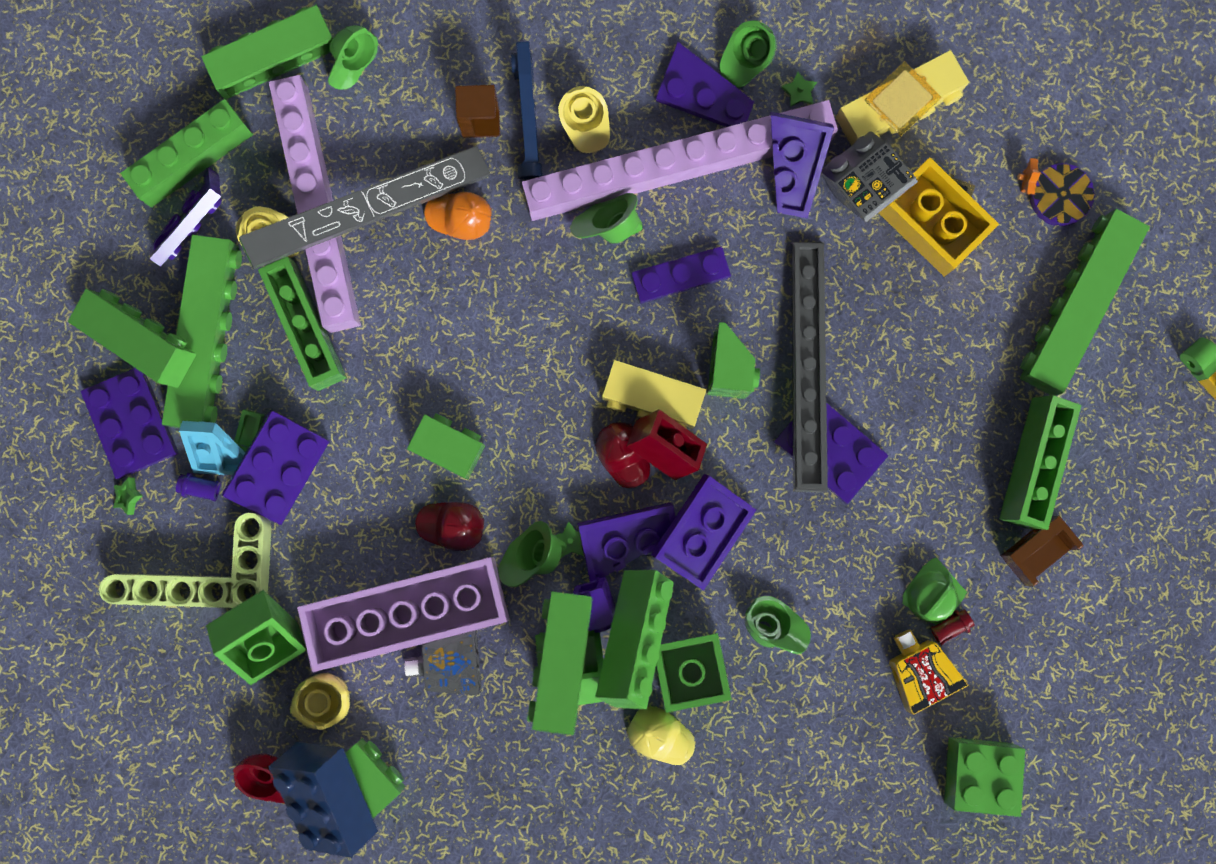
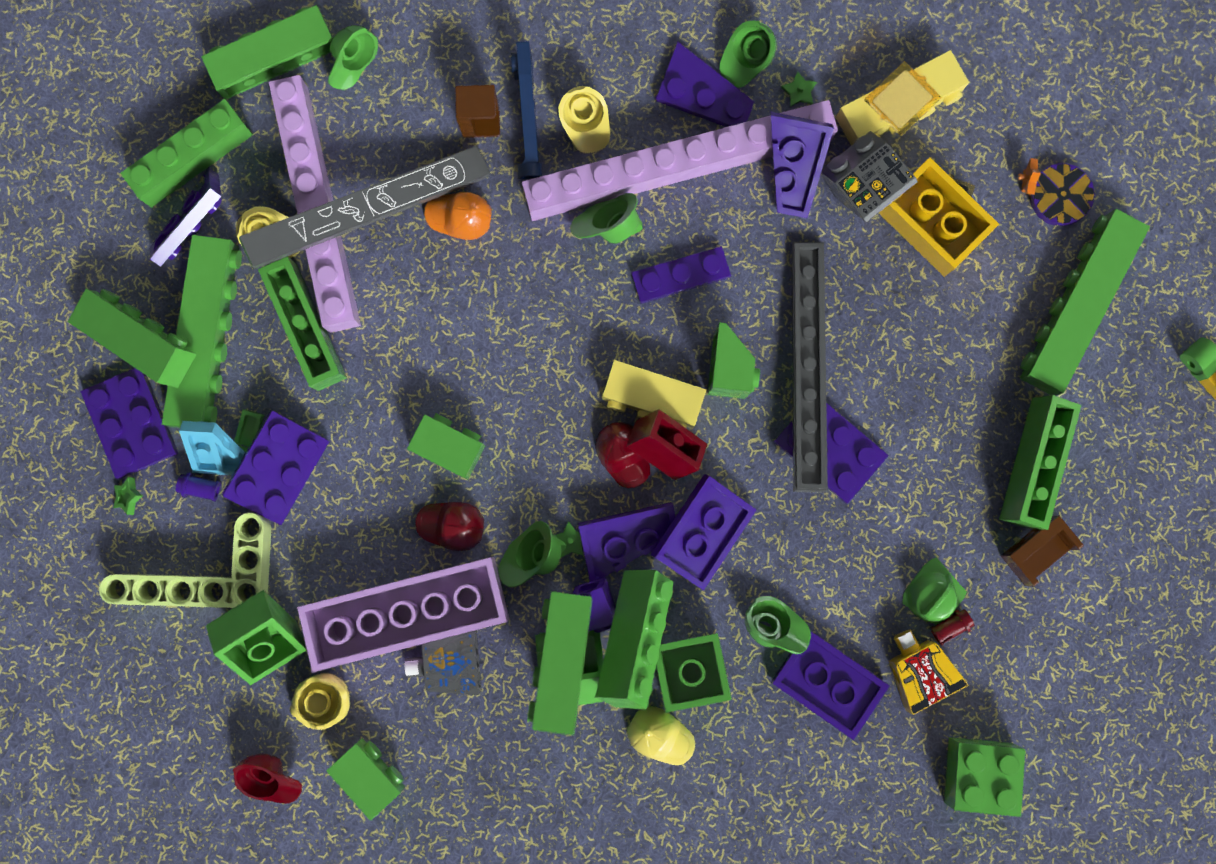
(323, 799): dark blue brick -> none
(831, 685): none -> dark purple plate

